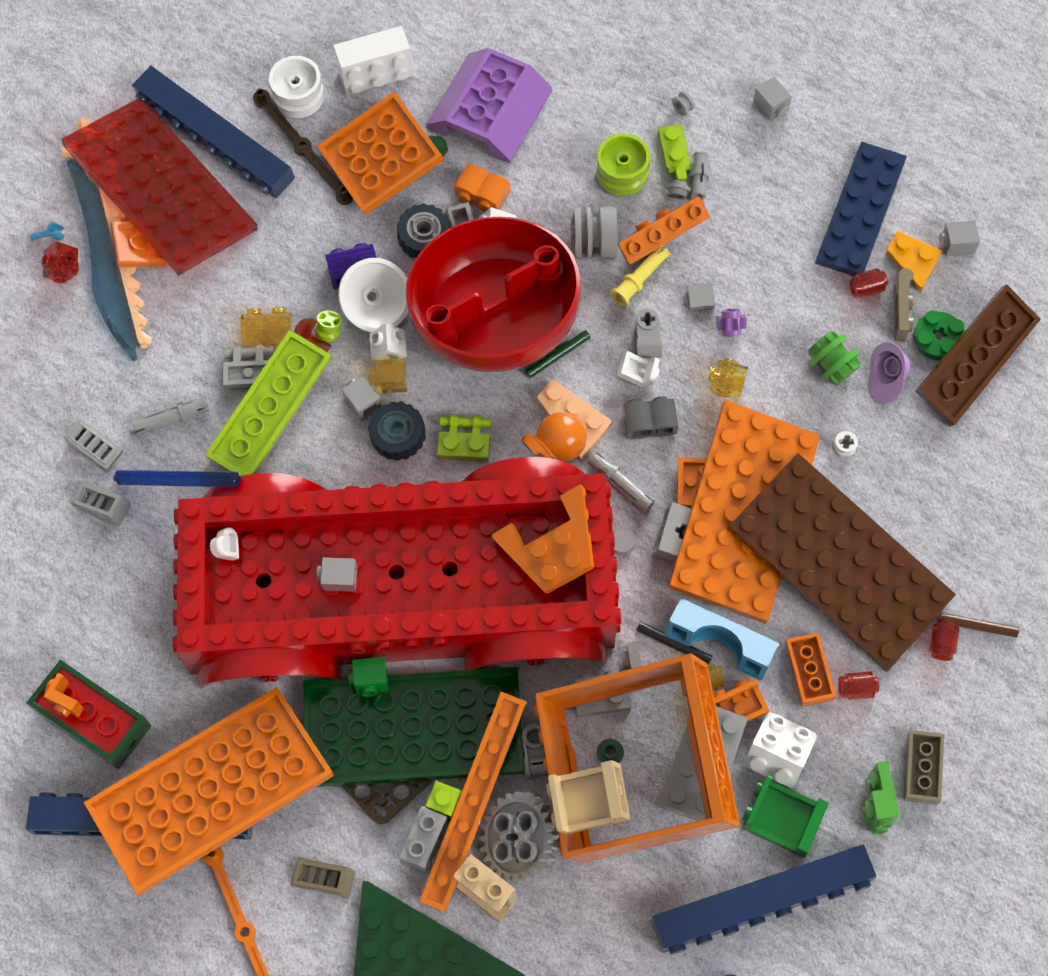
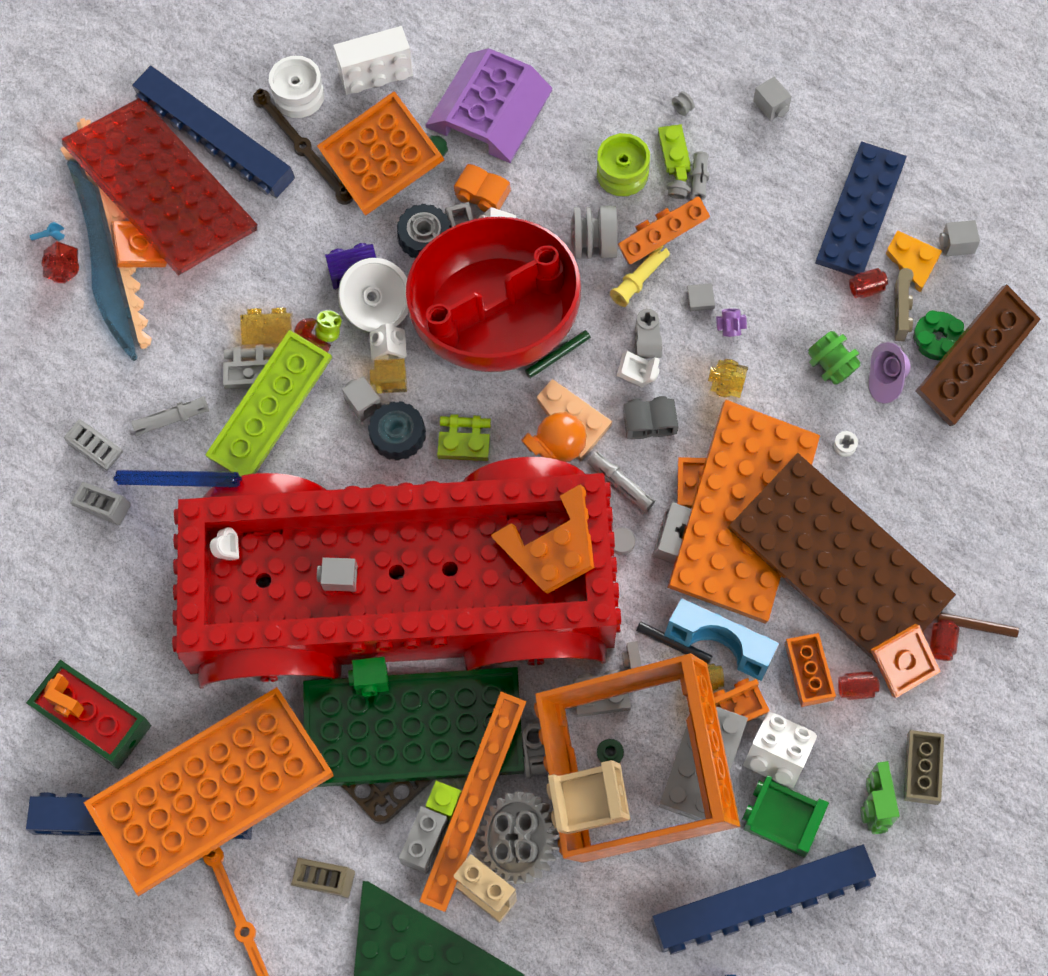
(905, 660): none -> tile

